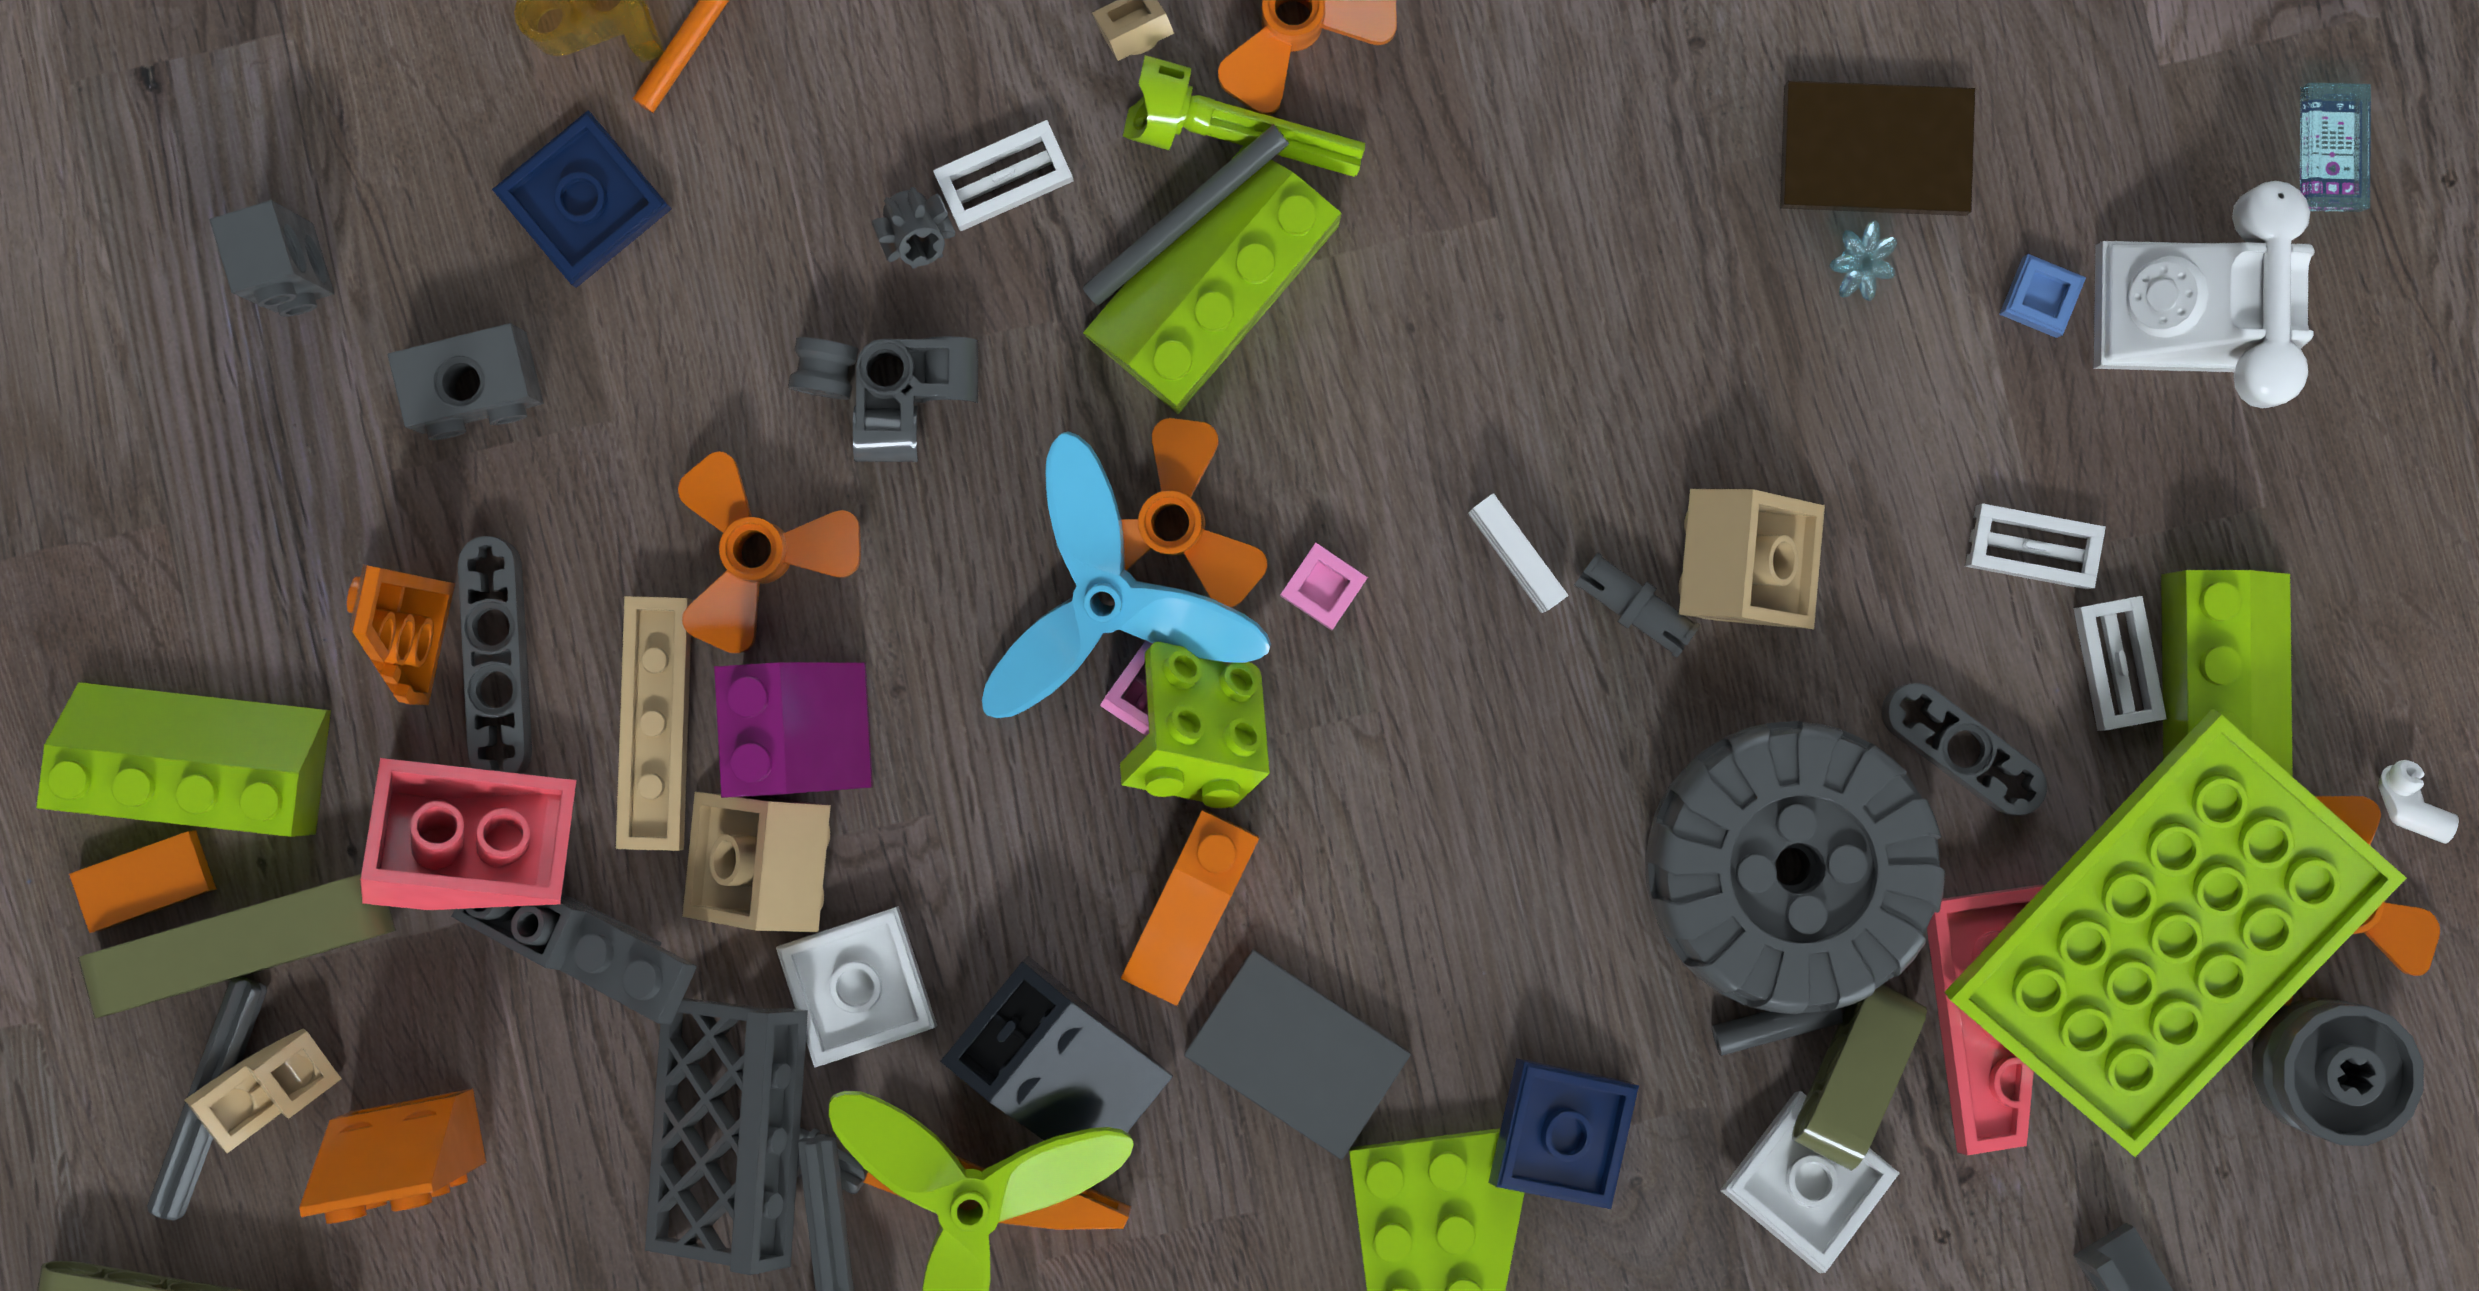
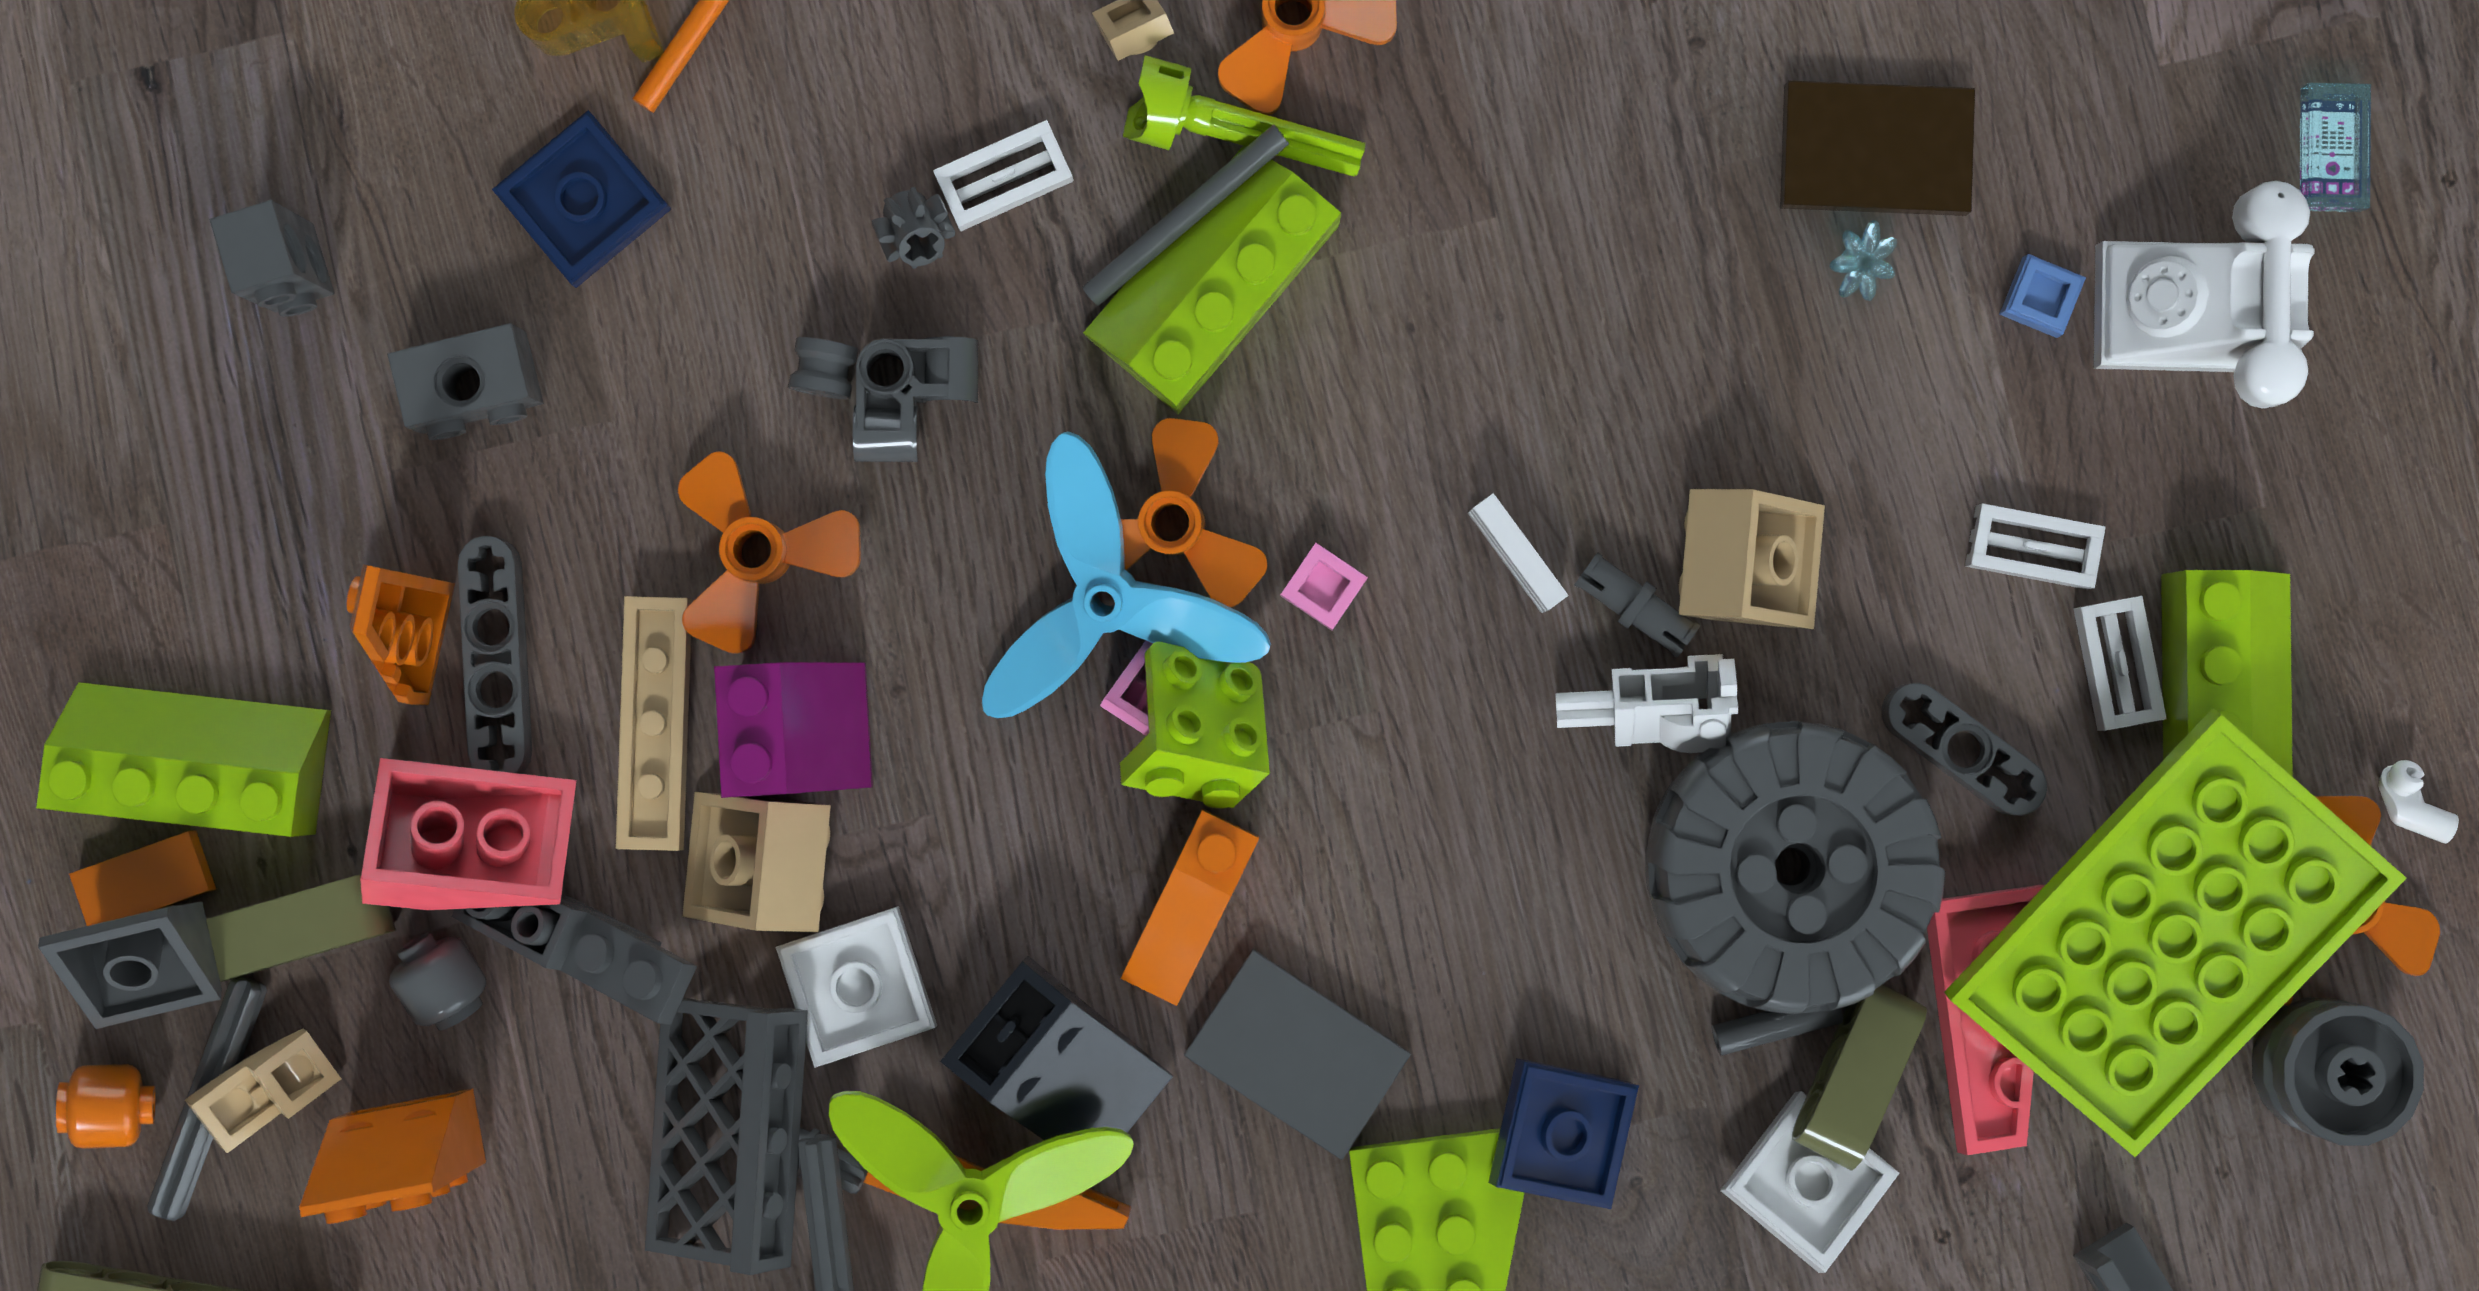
(104, 1106): none -> orange head
(137, 964): none -> dark grey slope
(437, 981): none -> dark grey head
(1661, 705): none -> white piece

